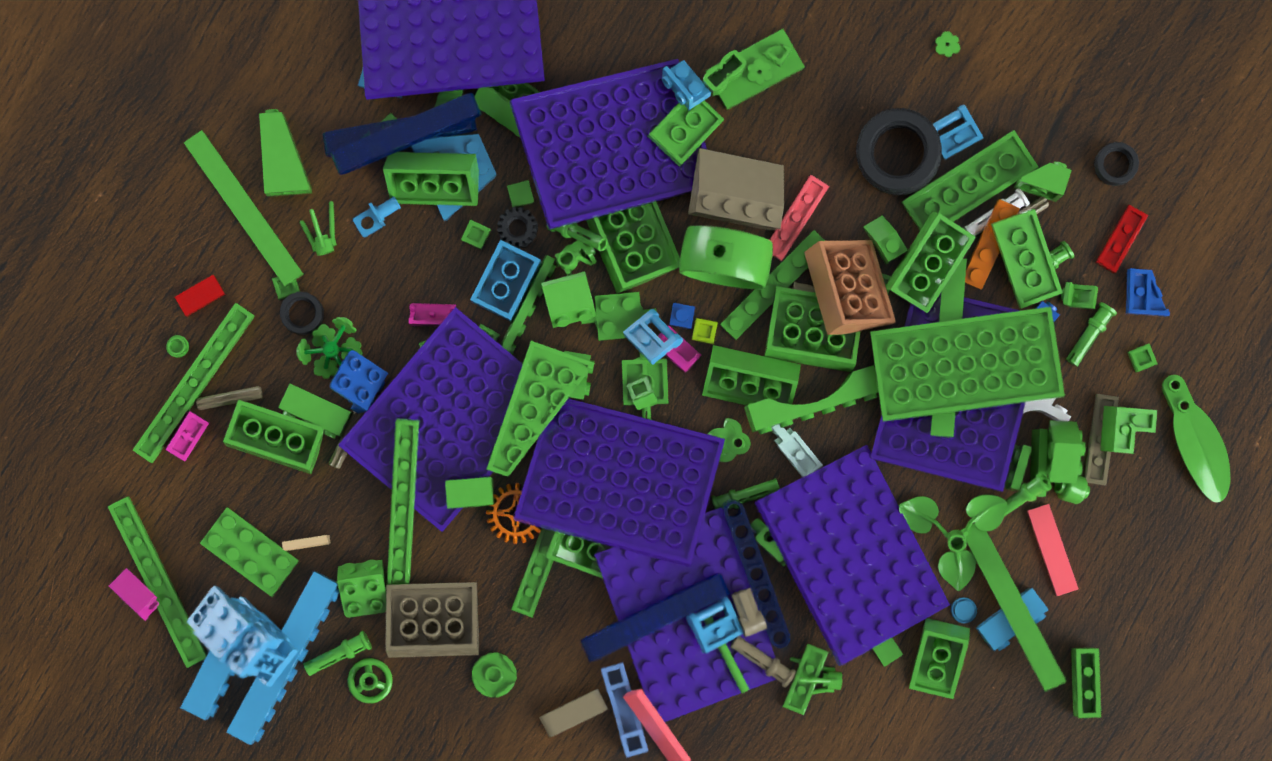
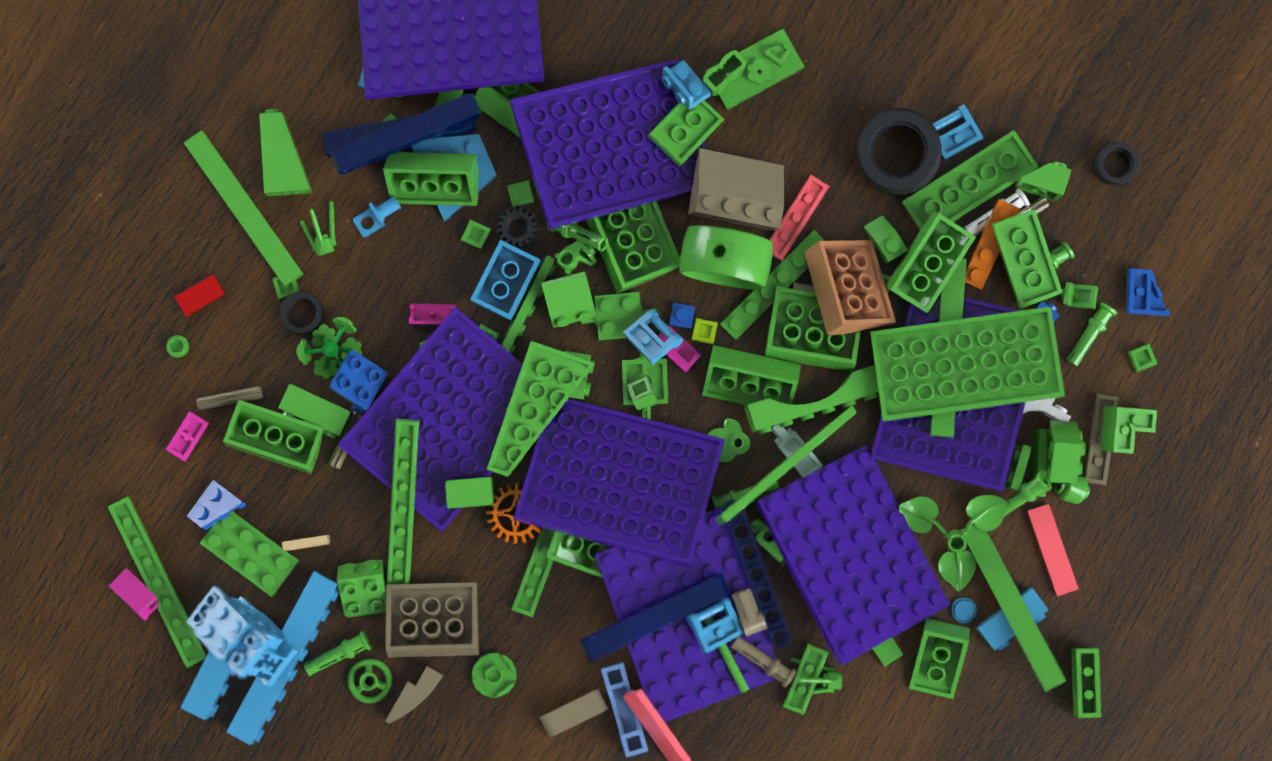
(193, 383): bright green plate -> none
(214, 505): none -> wing
(414, 693): none -> dark tan slope
(786, 465): none -> bright green tile
(947, 38): bright green plant -> none
(1121, 239): red tile -> none
(1198, 442): bright green plant -> none

